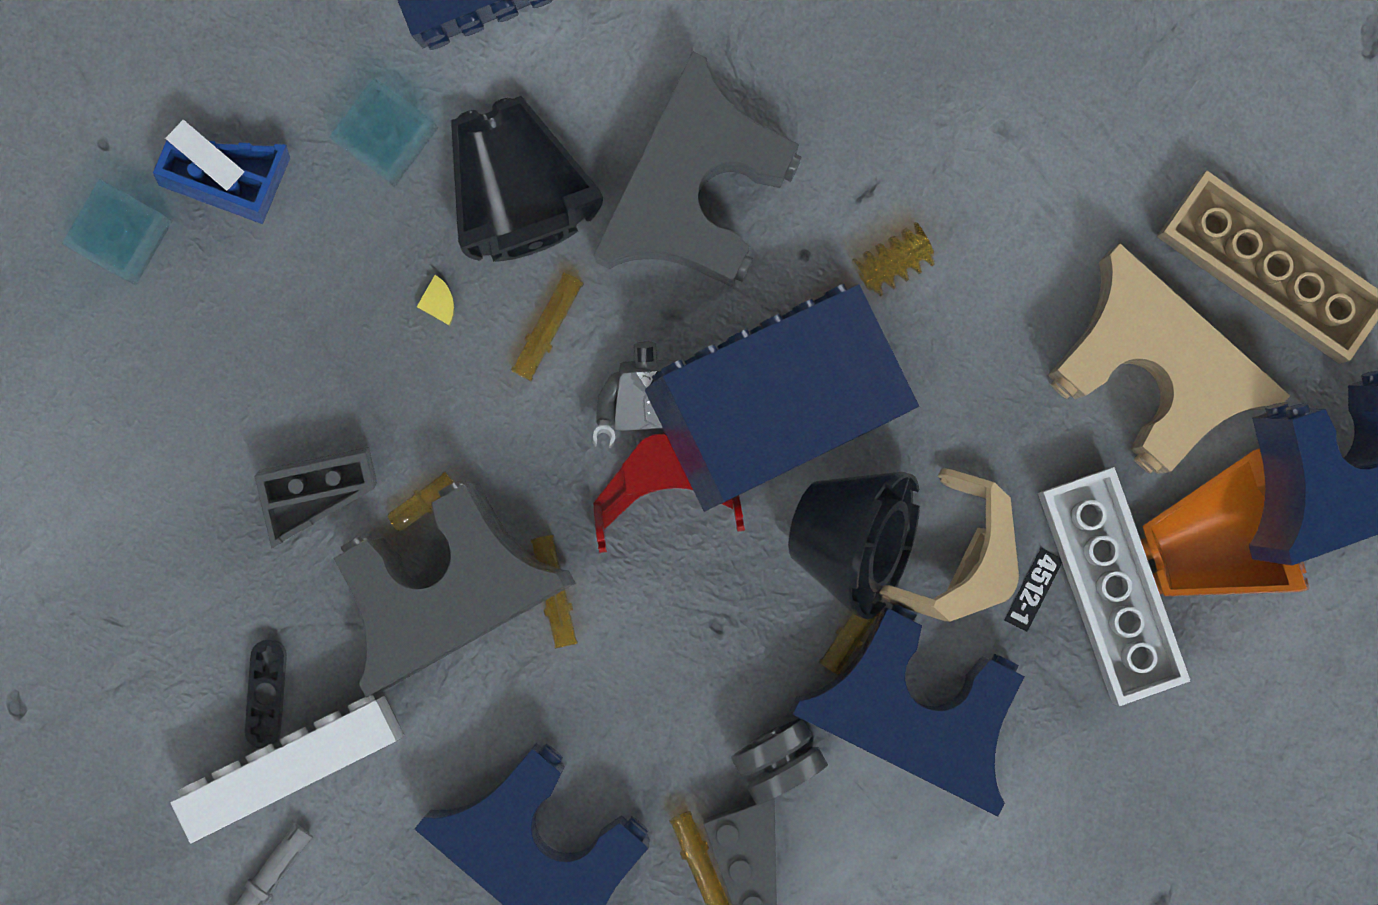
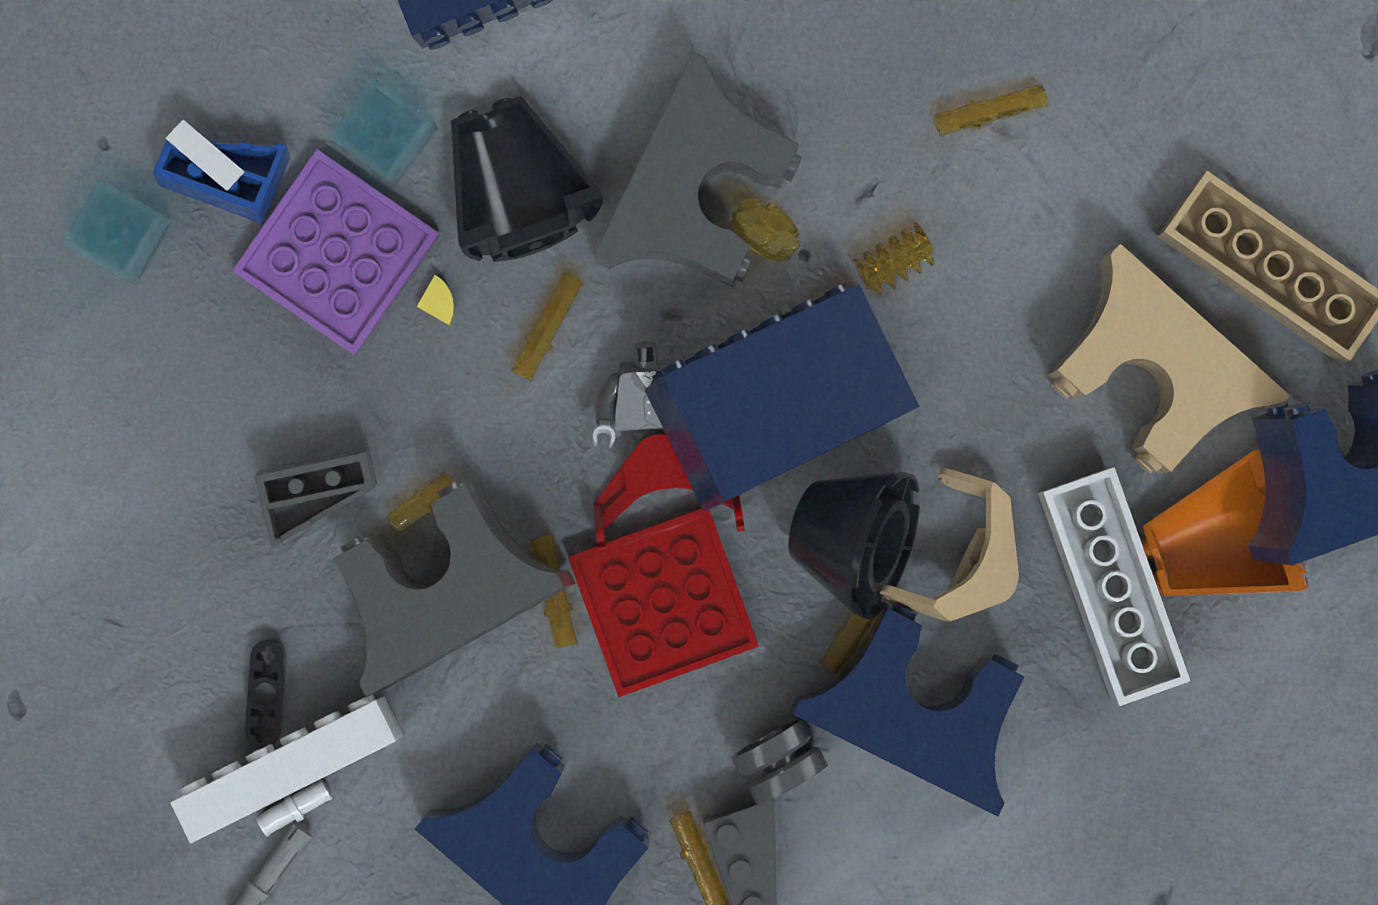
(293, 807): none -> white pin
(336, 252): none -> medium lavender plate
(663, 602): none -> red plate
(766, 229): none -> clear yellow tile
(996, 108): none -> clear yellow pin
(1033, 590): black sticker -> none

